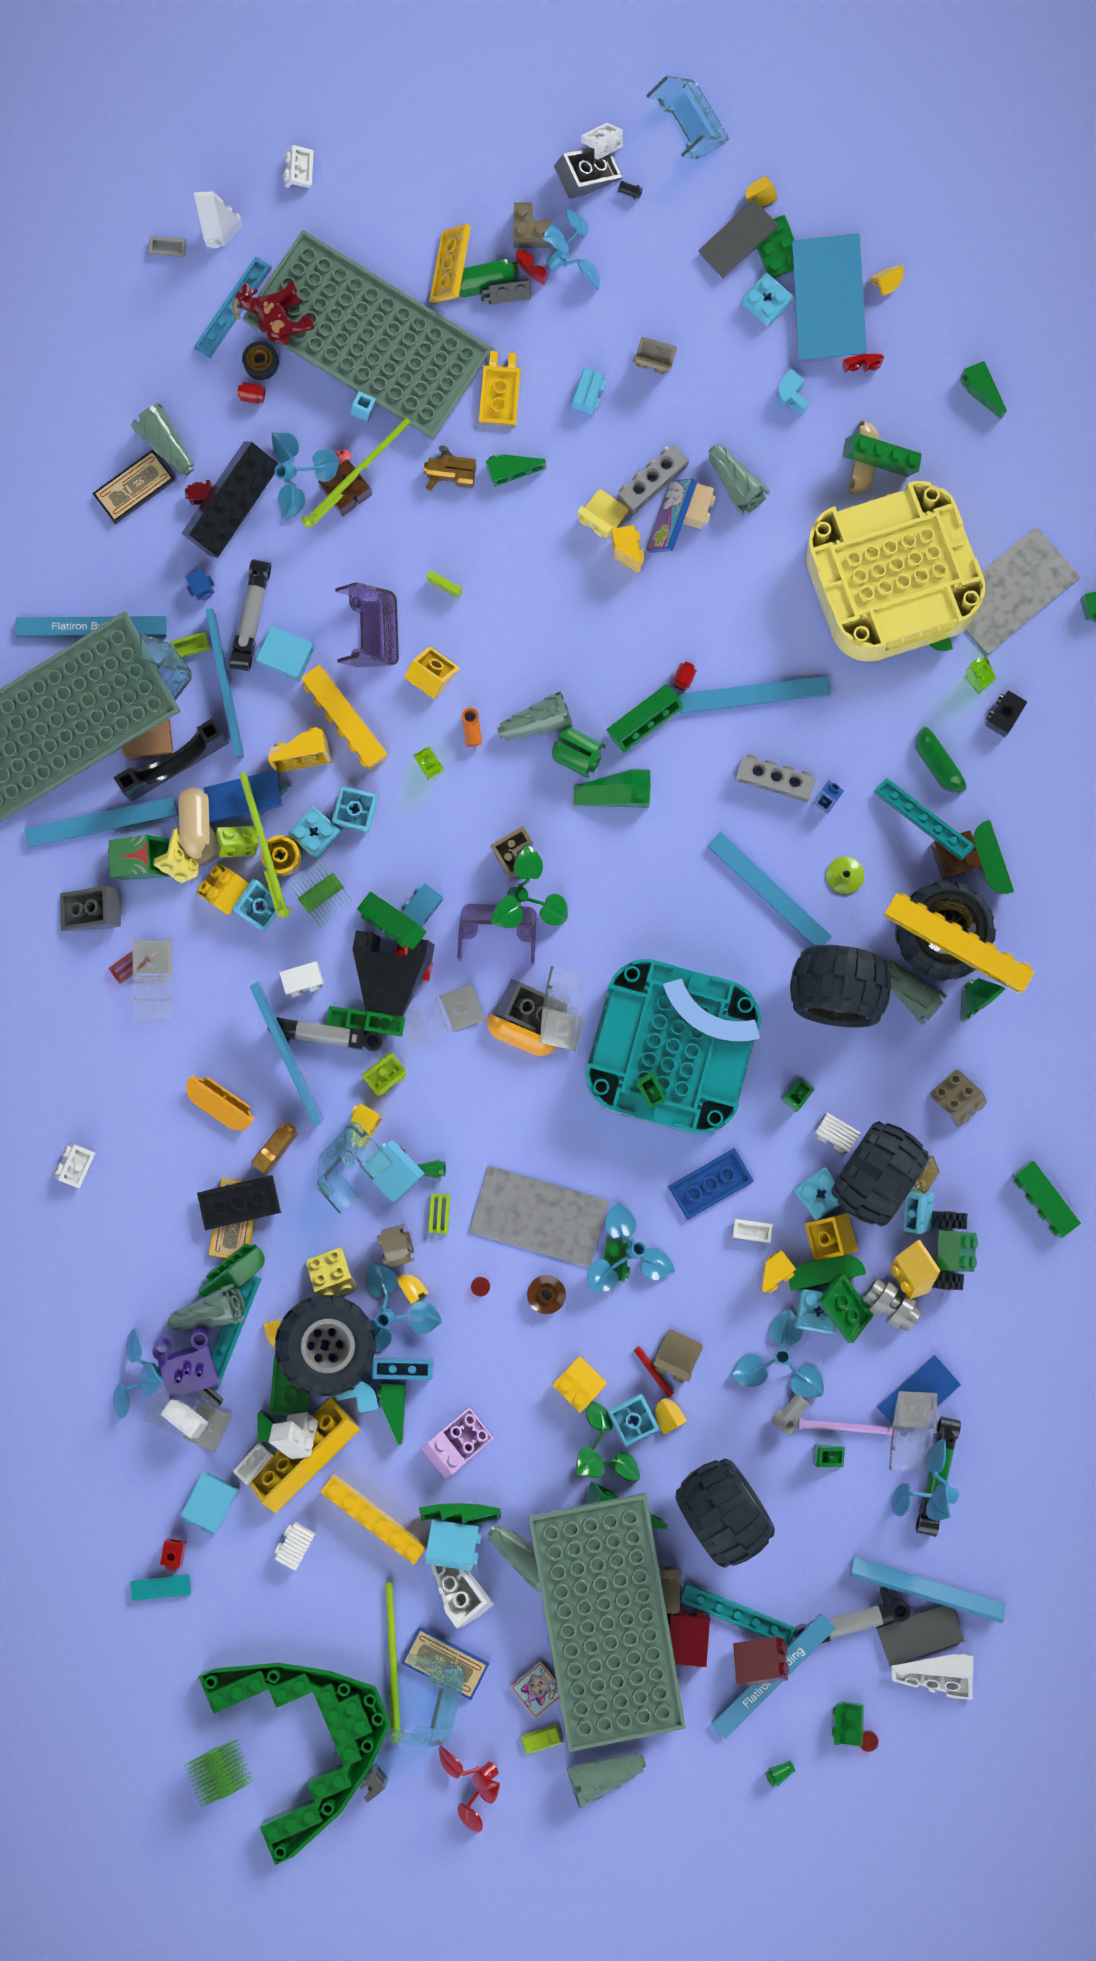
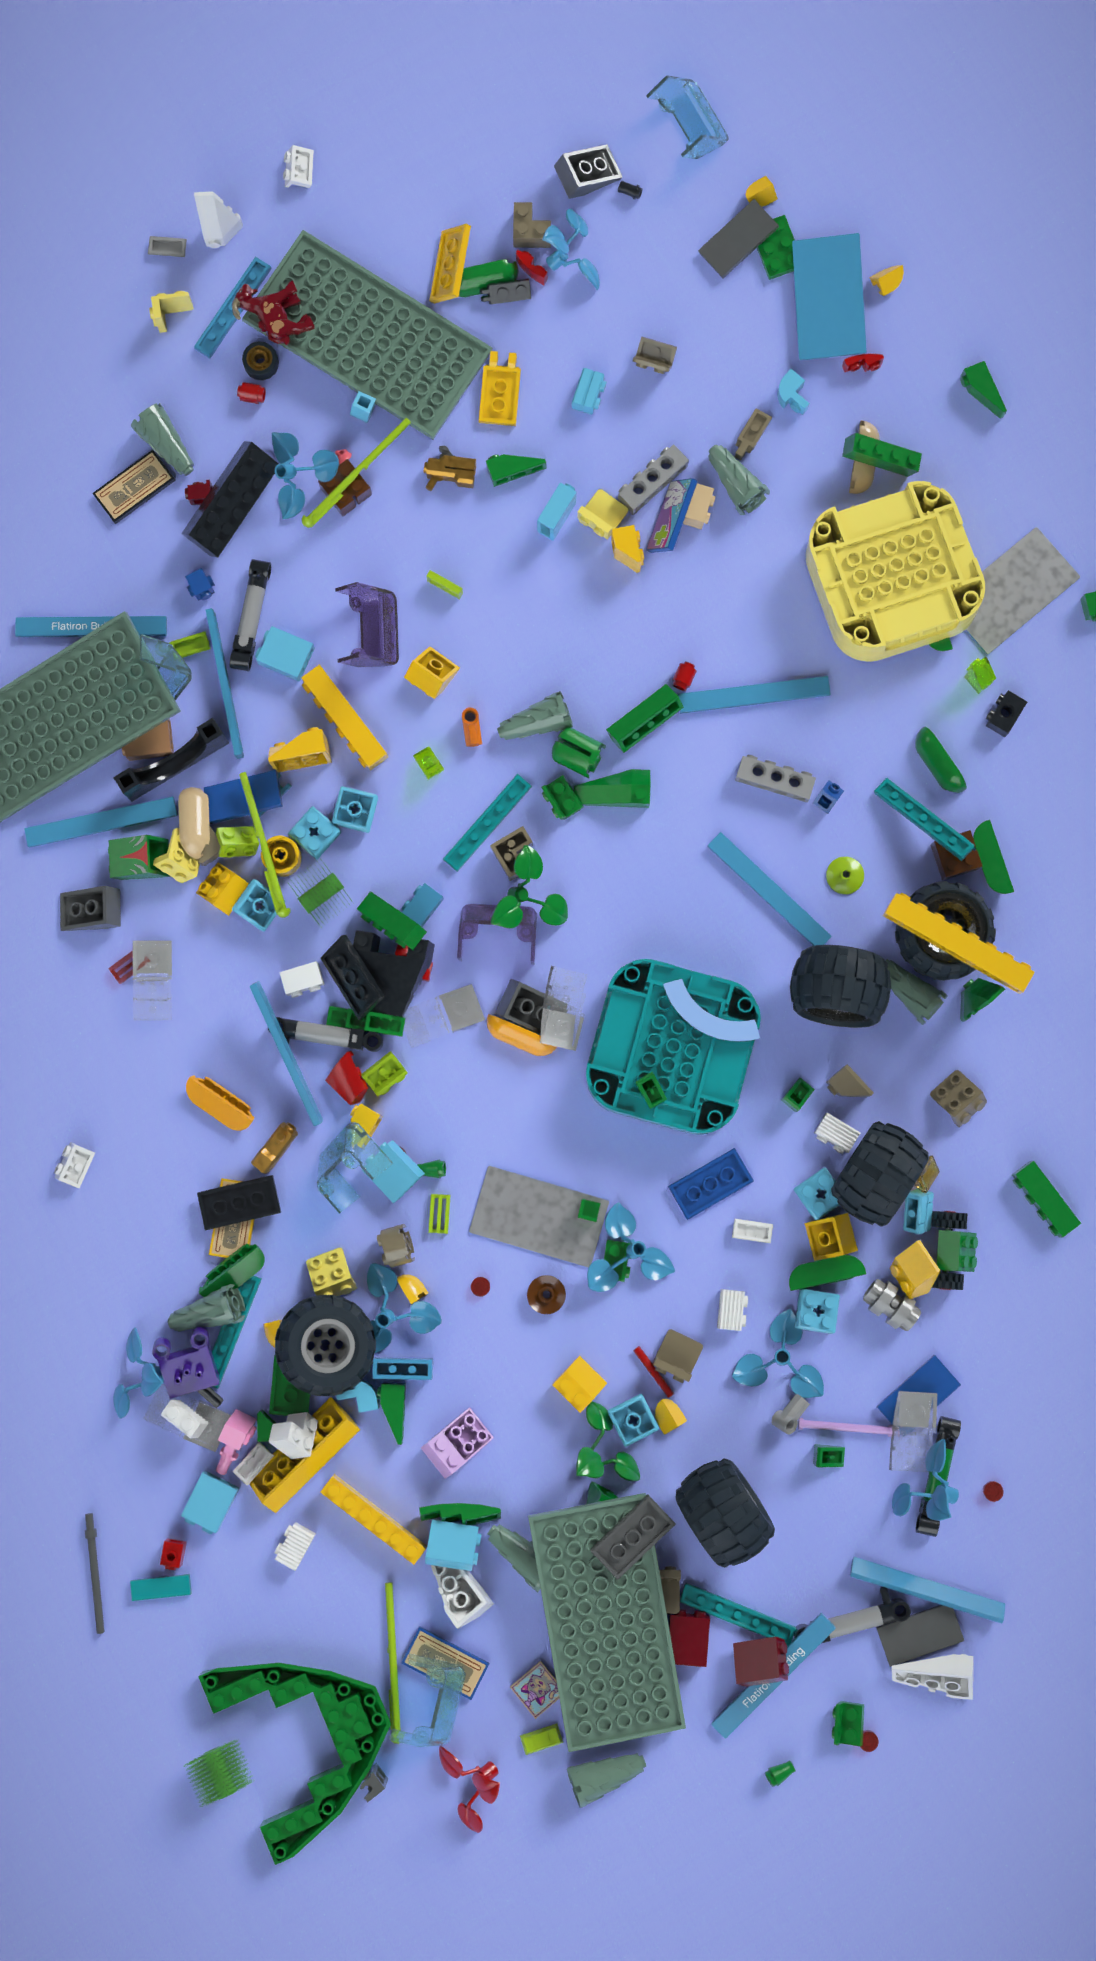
(90, 1534): none -> dark grey bar
(166, 304): none -> light yellow bracket
(234, 1434): none -> bright pink brick
(347, 1080): none -> red slope
(352, 977): none -> black tile
(487, 822): none -> teal tile
(557, 511): none -> medium azure brick
(562, 798): none -> green bracket
(589, 1210): none -> green panel
(603, 139): white bracket -> none
(632, 1536): none -> dark grey tile
(731, 1310): none -> white brick
(752, 433): none -> dark tan hinge
(767, 288): medium azure brick -> none
(774, 1270): yellow slope -> none
(845, 1308): green plate -> none
(848, 1084): none -> dark tan slope
(993, 1491): none -> clear red tile

